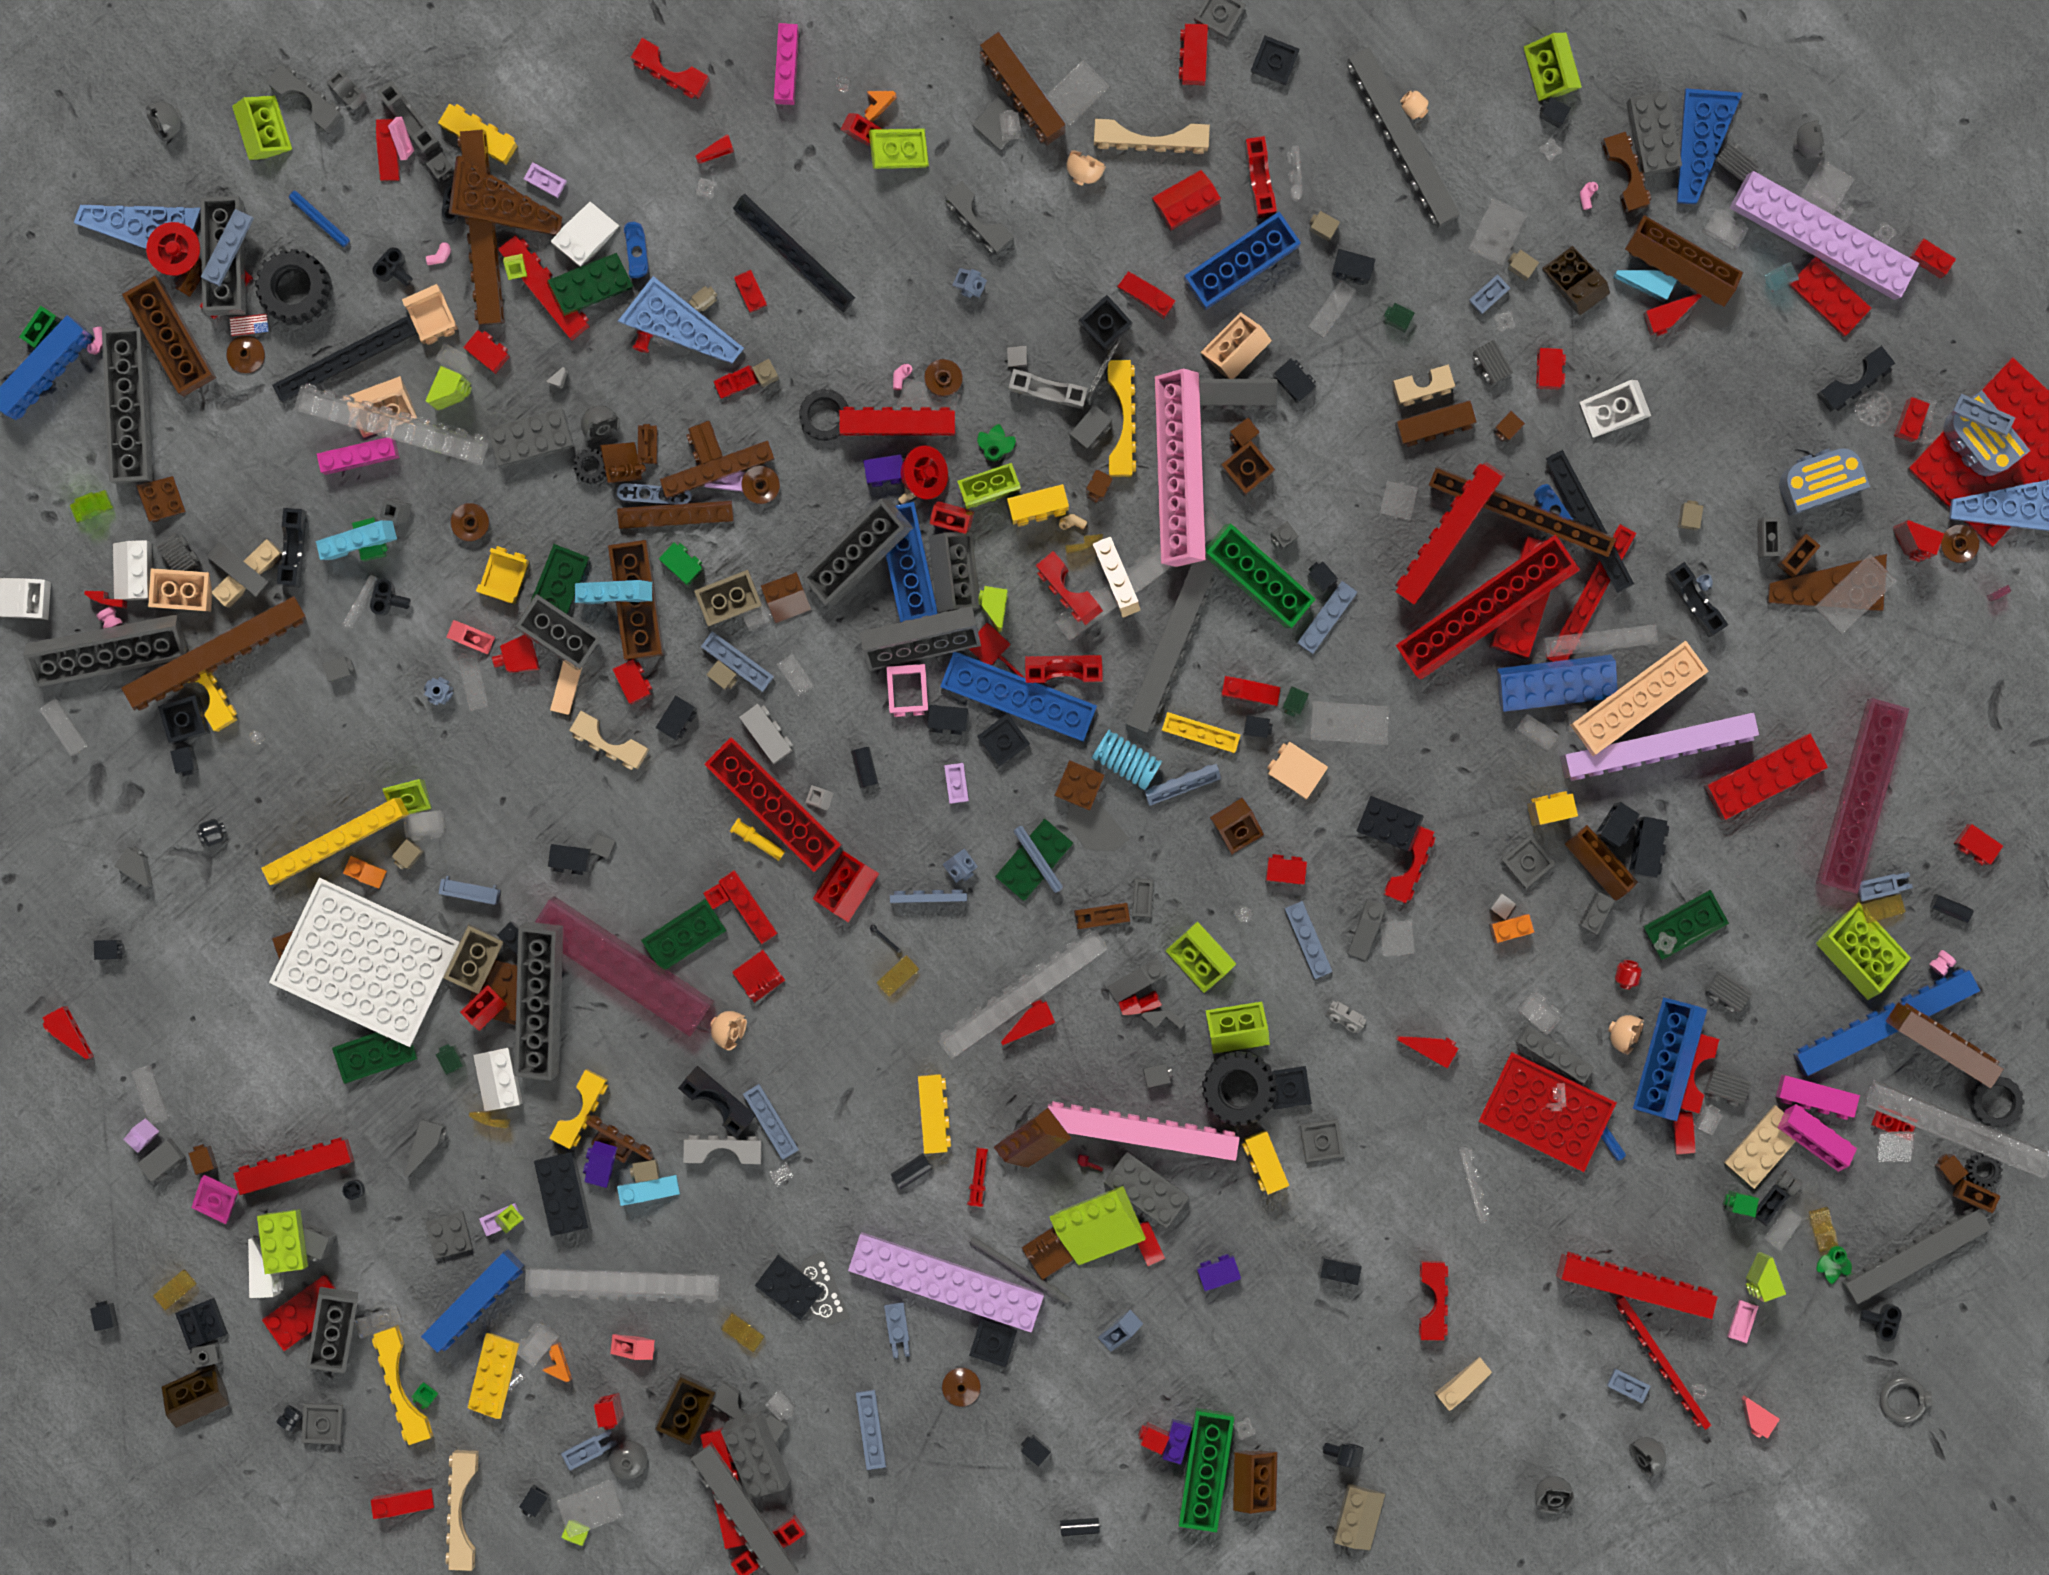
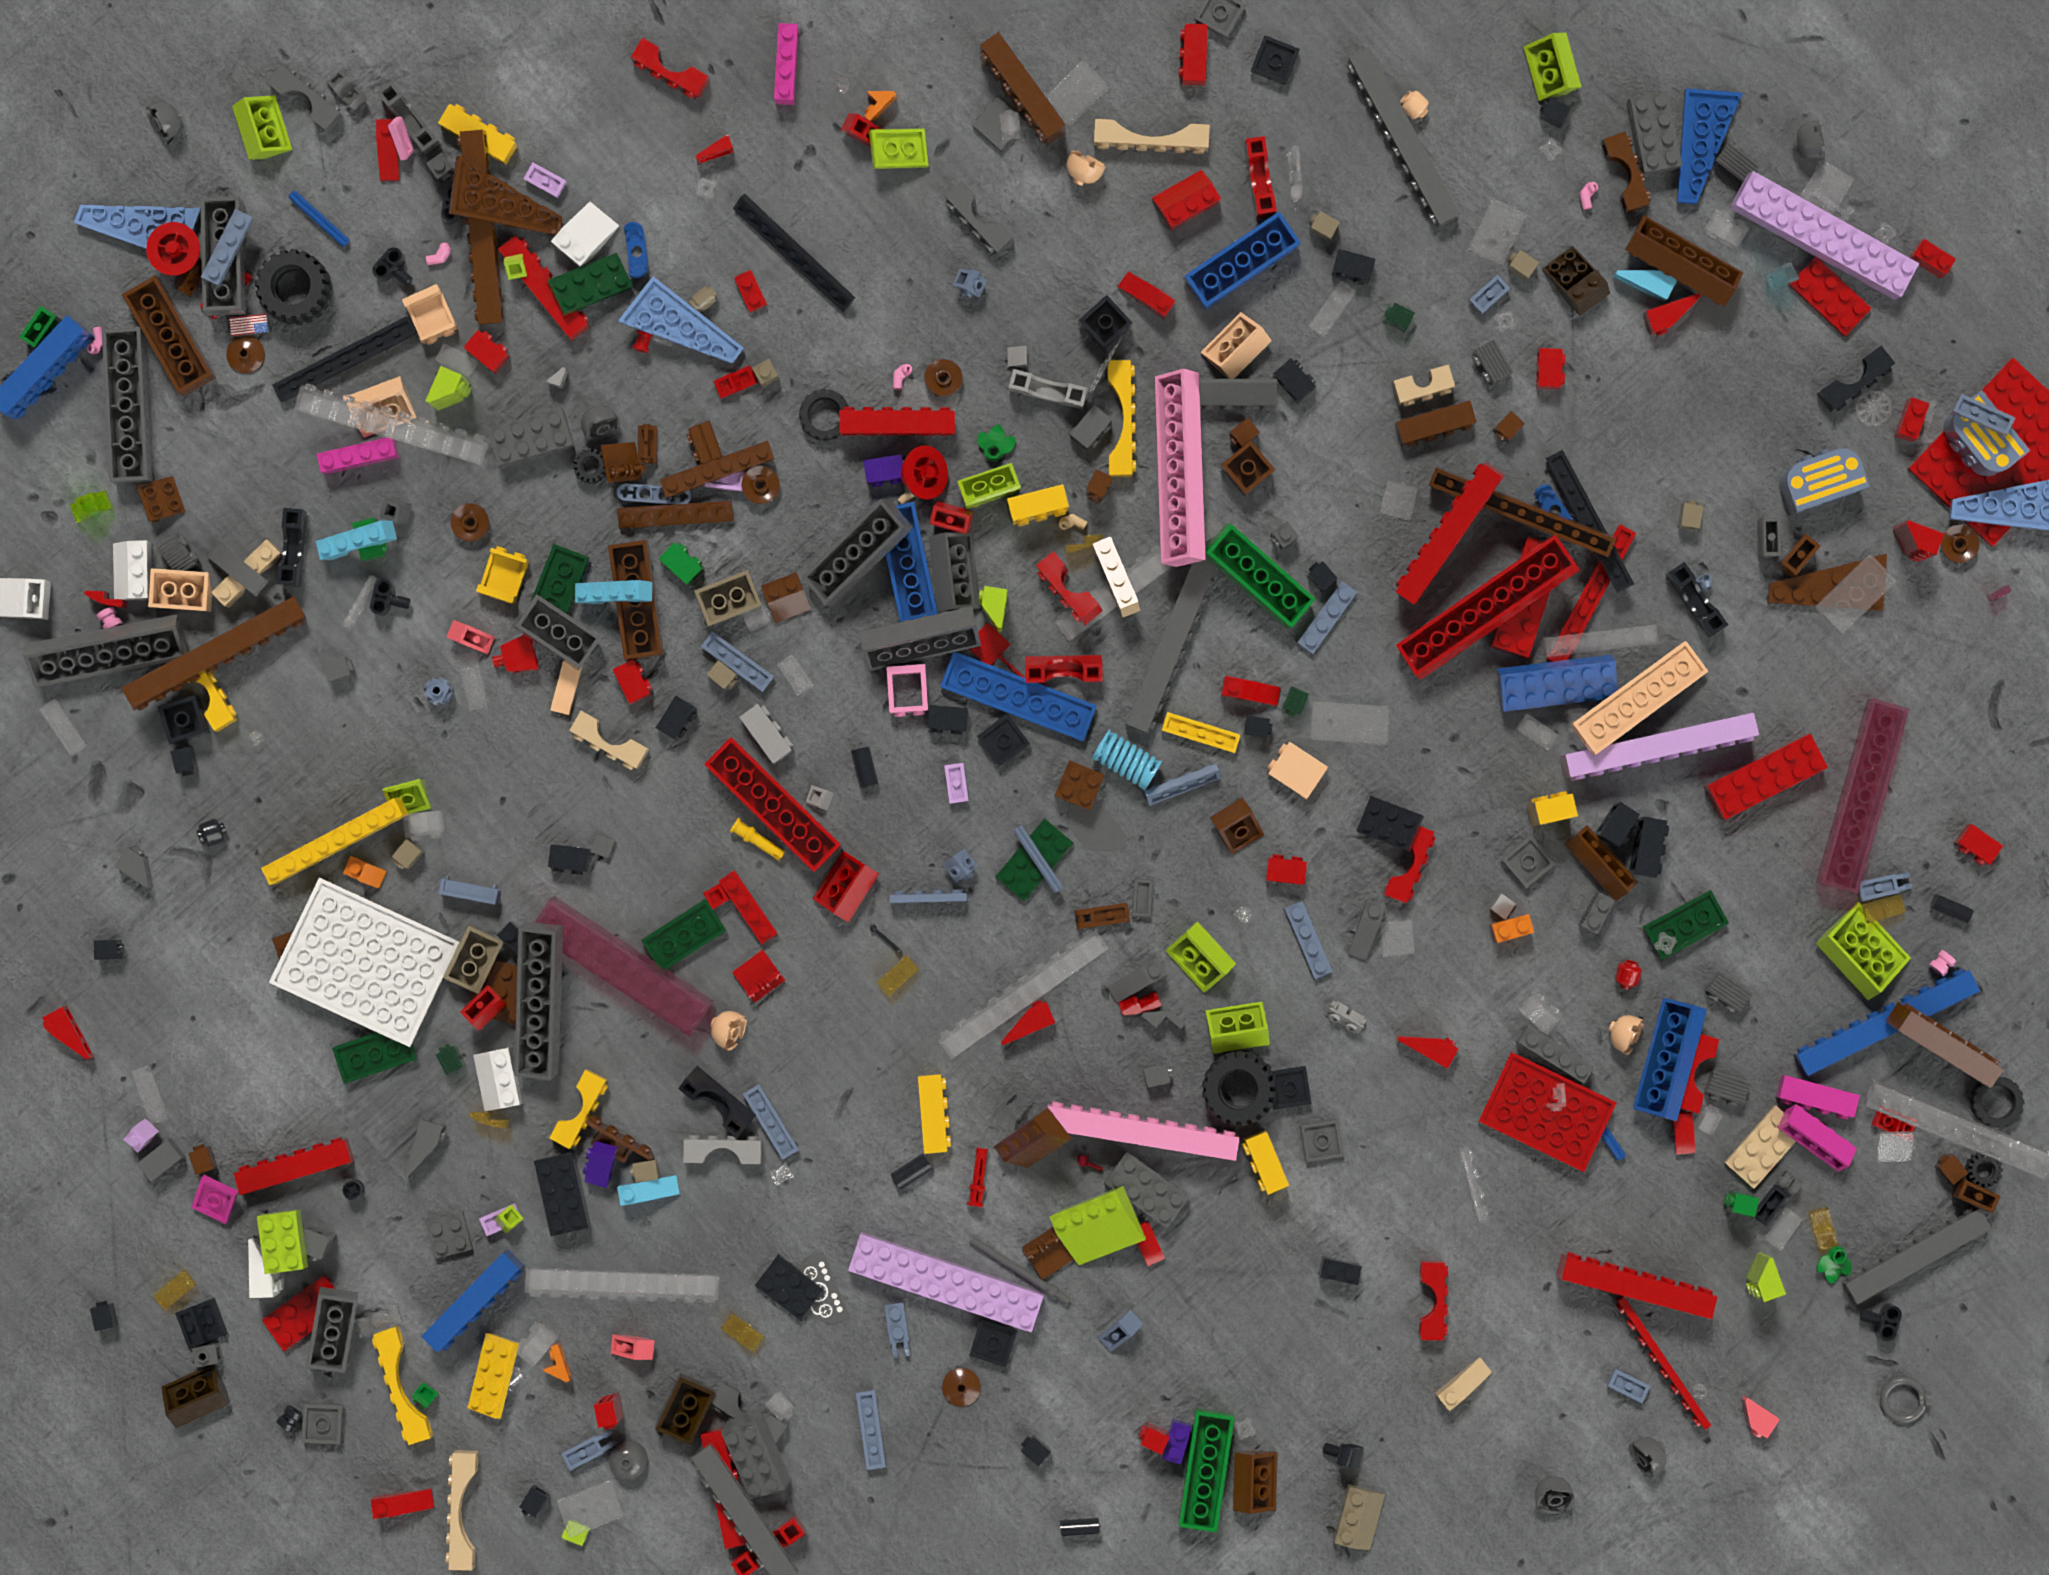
(1218, 1272): dark purple brick -> none
(1615, 408): white slope -> none
(1742, 1321): bright pink tile -> none

